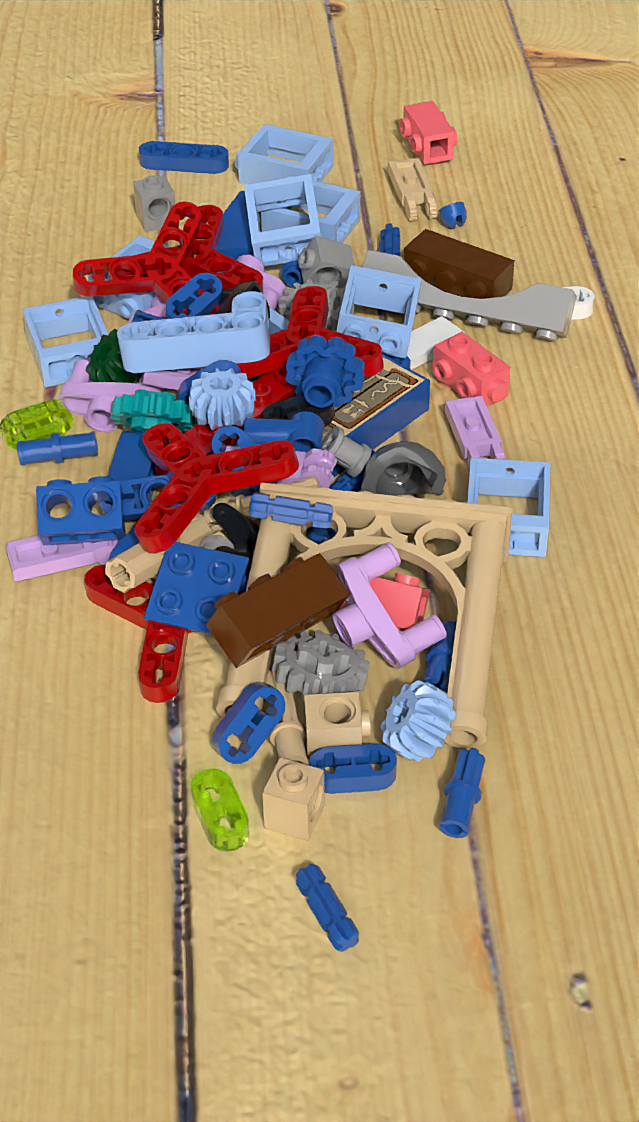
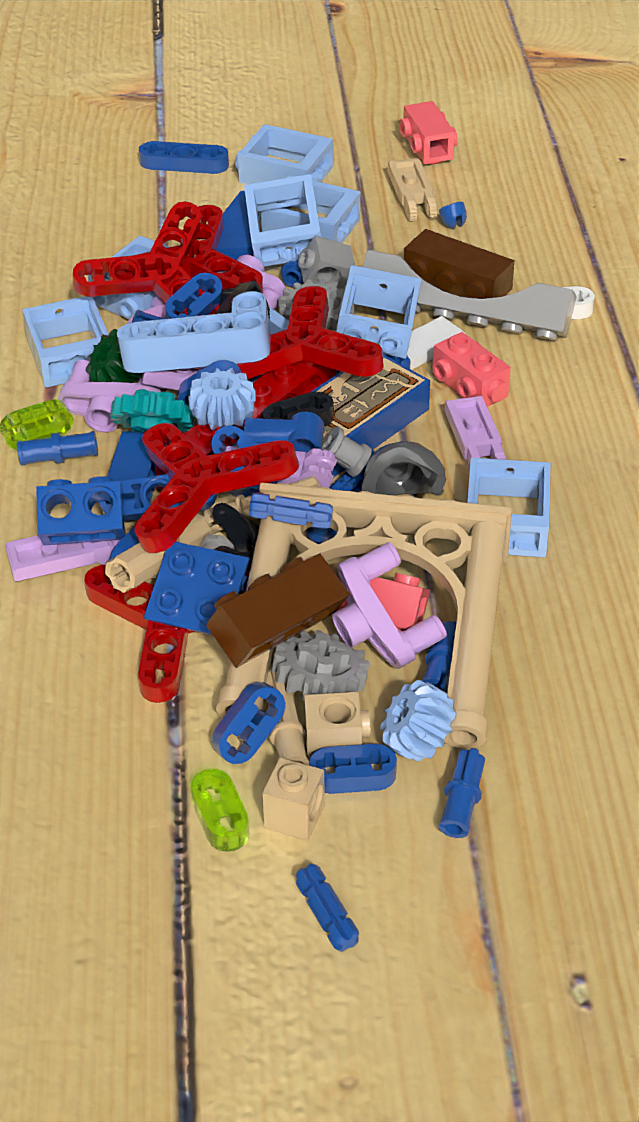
(152, 213): light grey brick -> none
(325, 371): blue plant -> none
(390, 240): blue axle -> none

